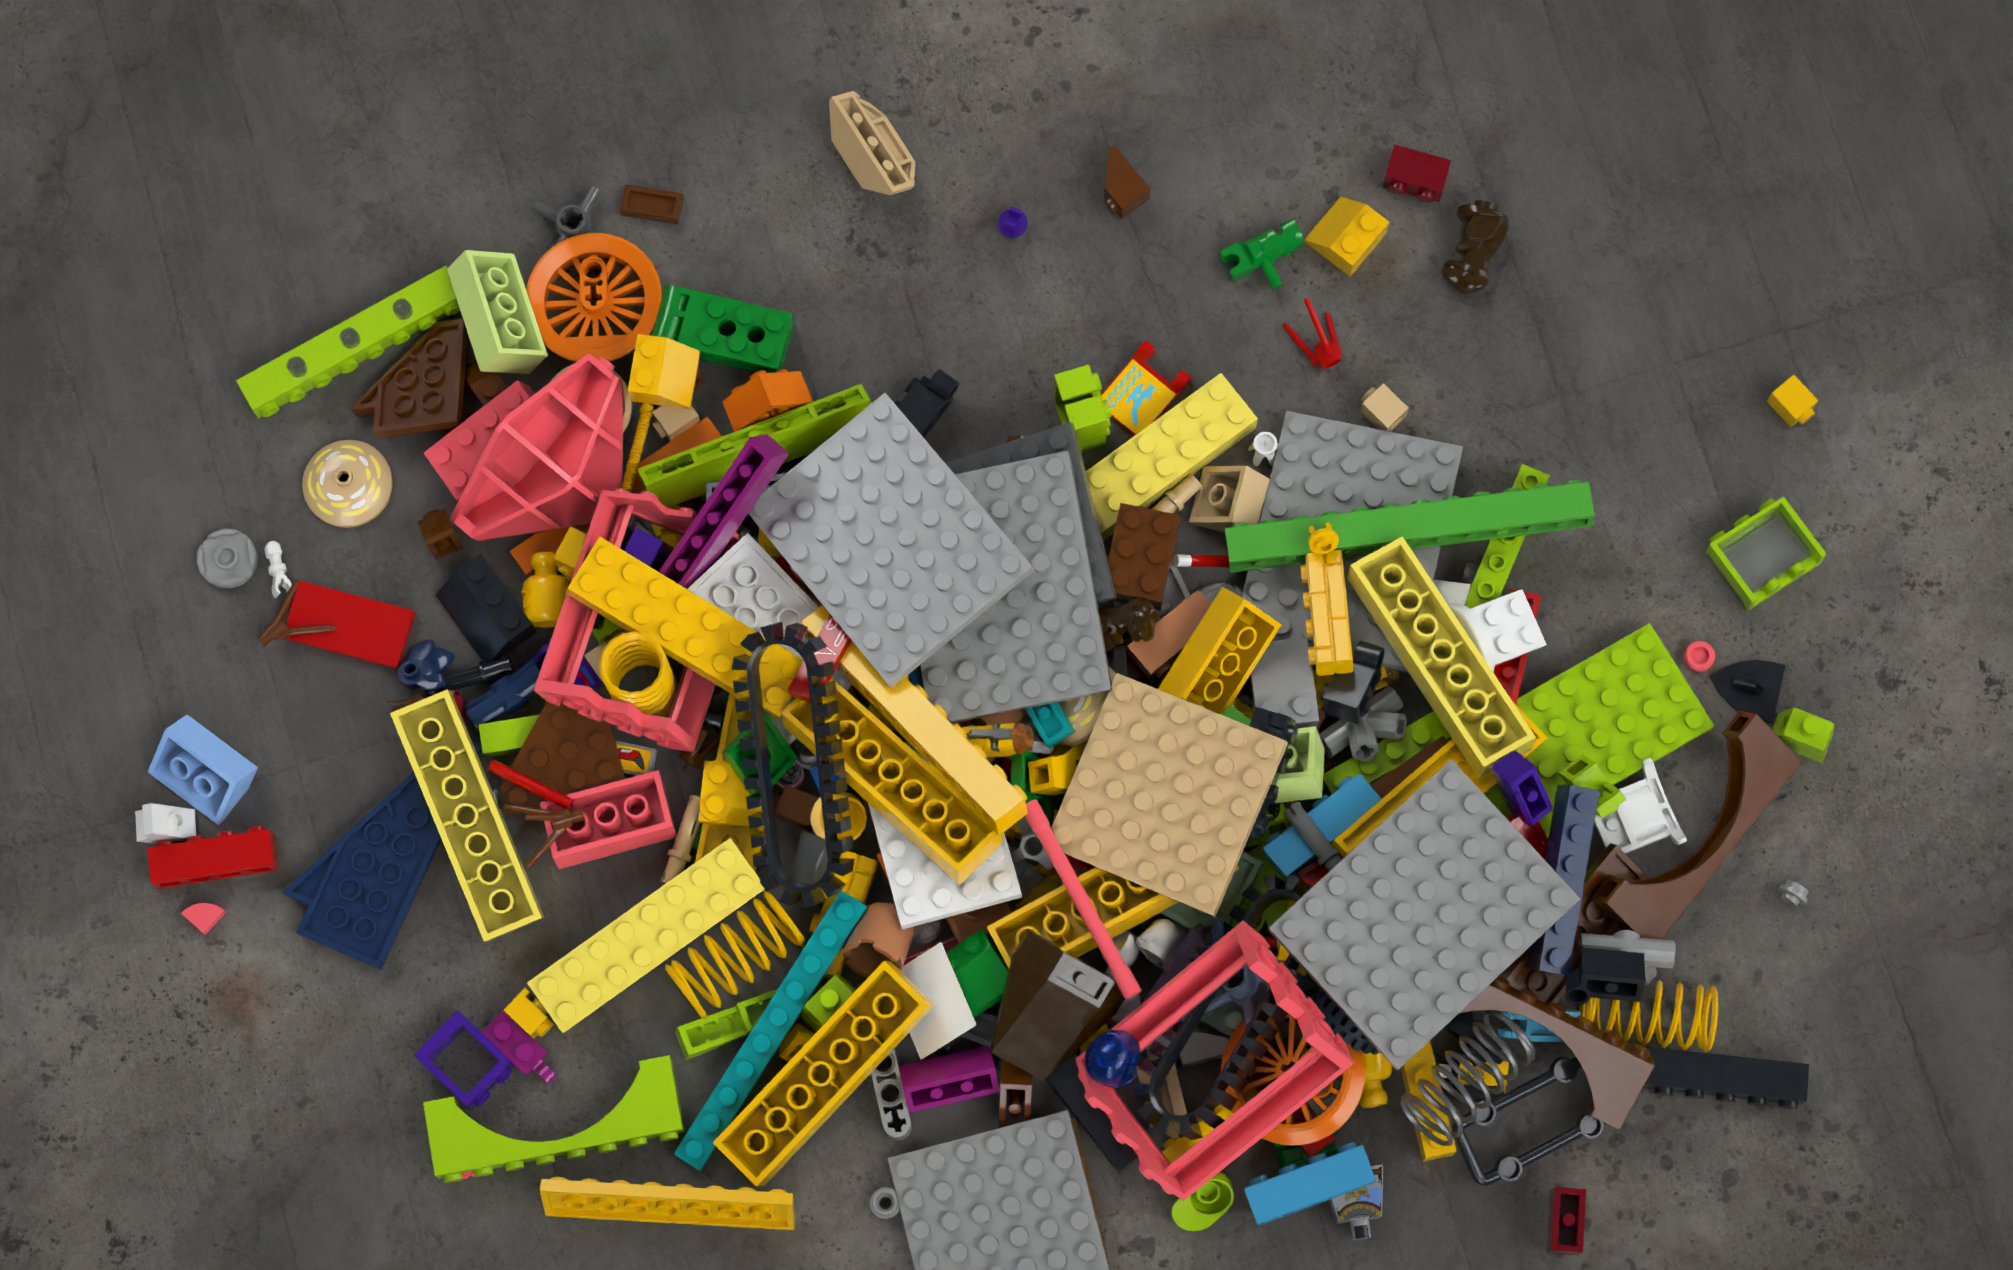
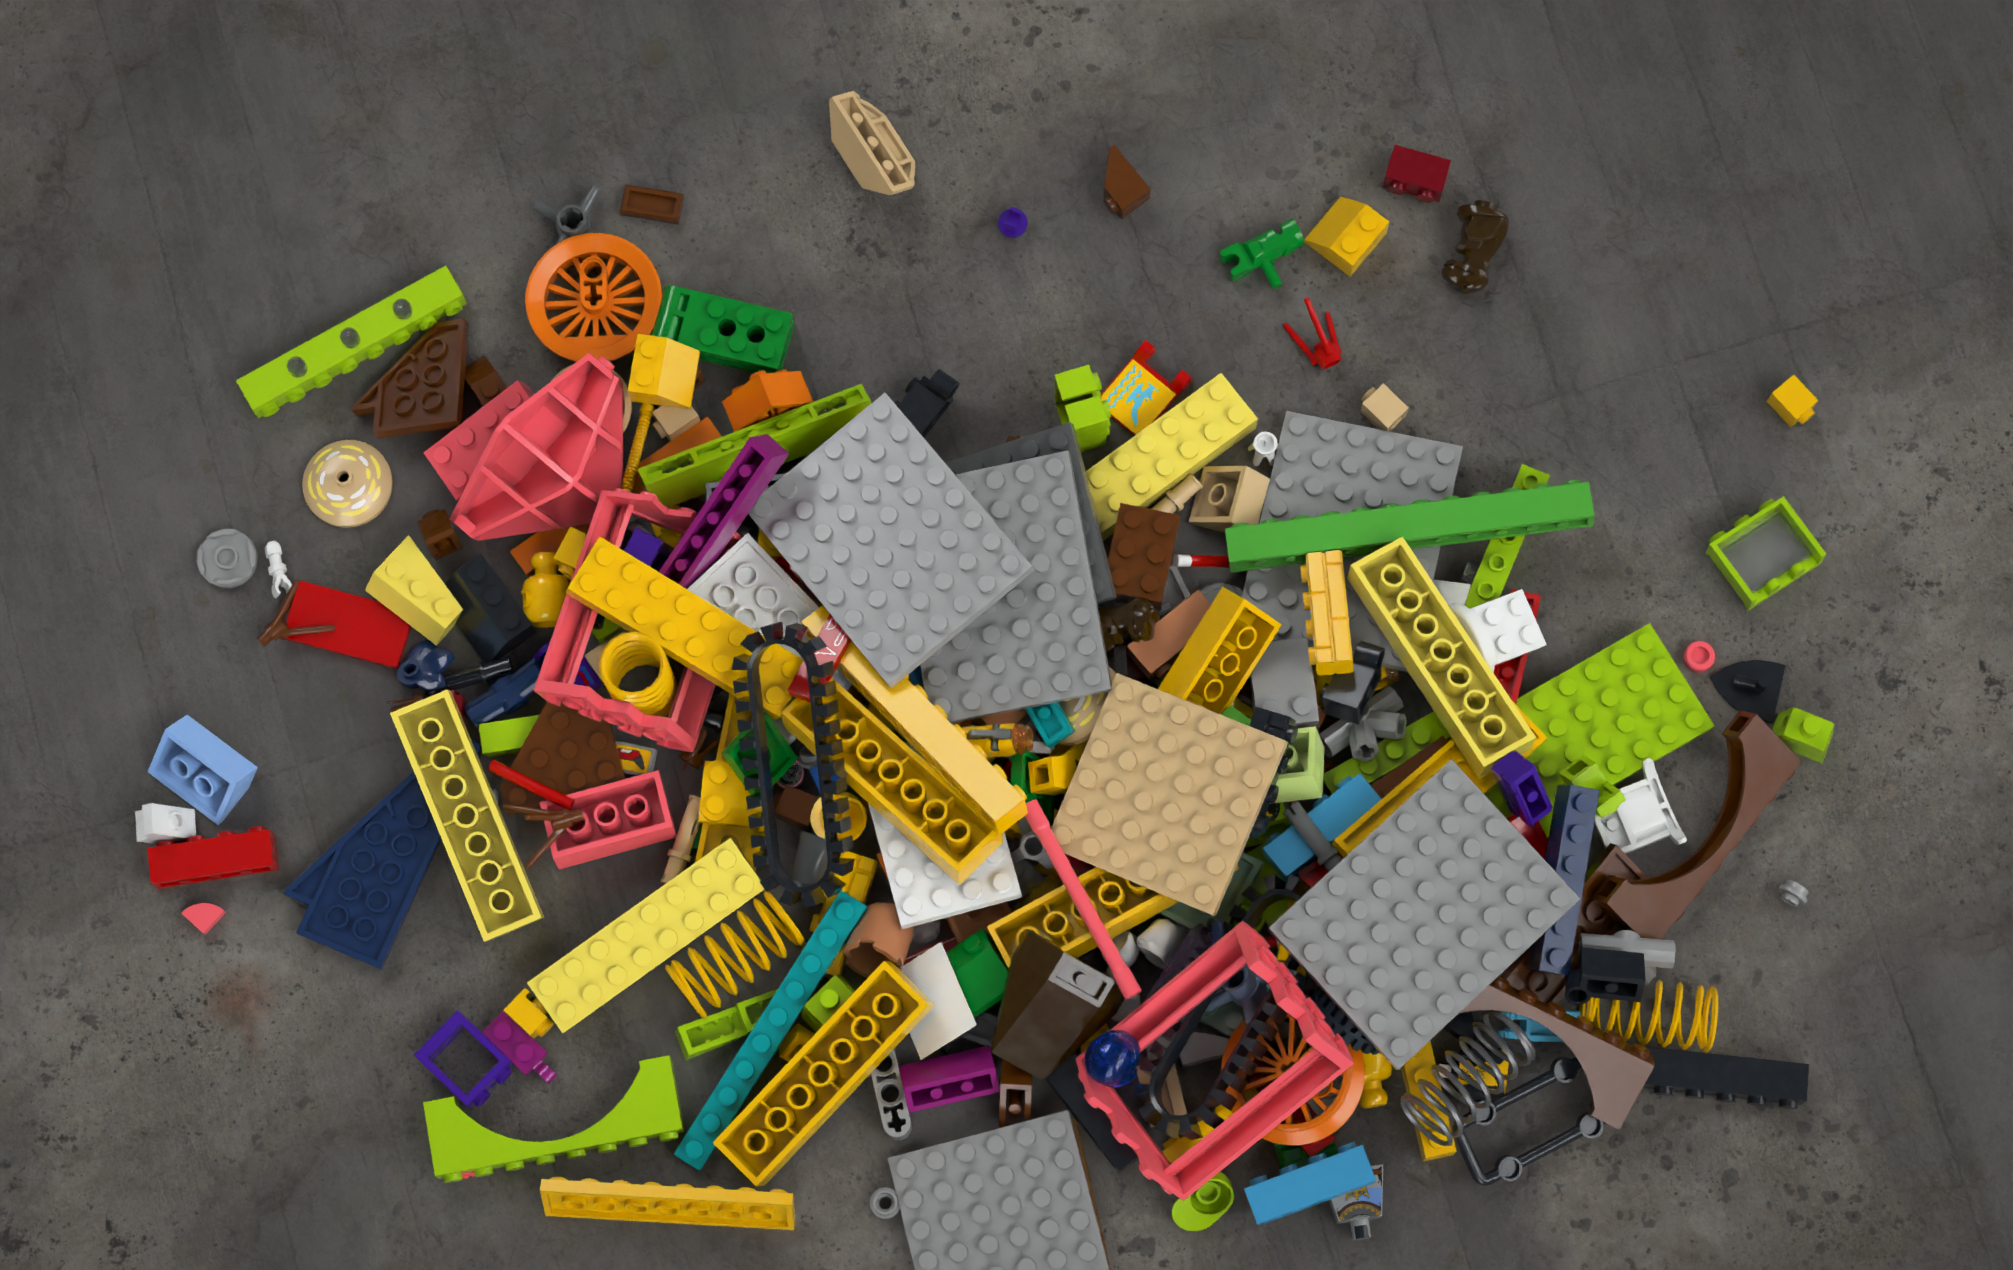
(415, 592): none -> light yellow wedge
(497, 312): yellowish green brick -> none
(1323, 540): yellow plate -> none
(1566, 1221): dark red brick -> none

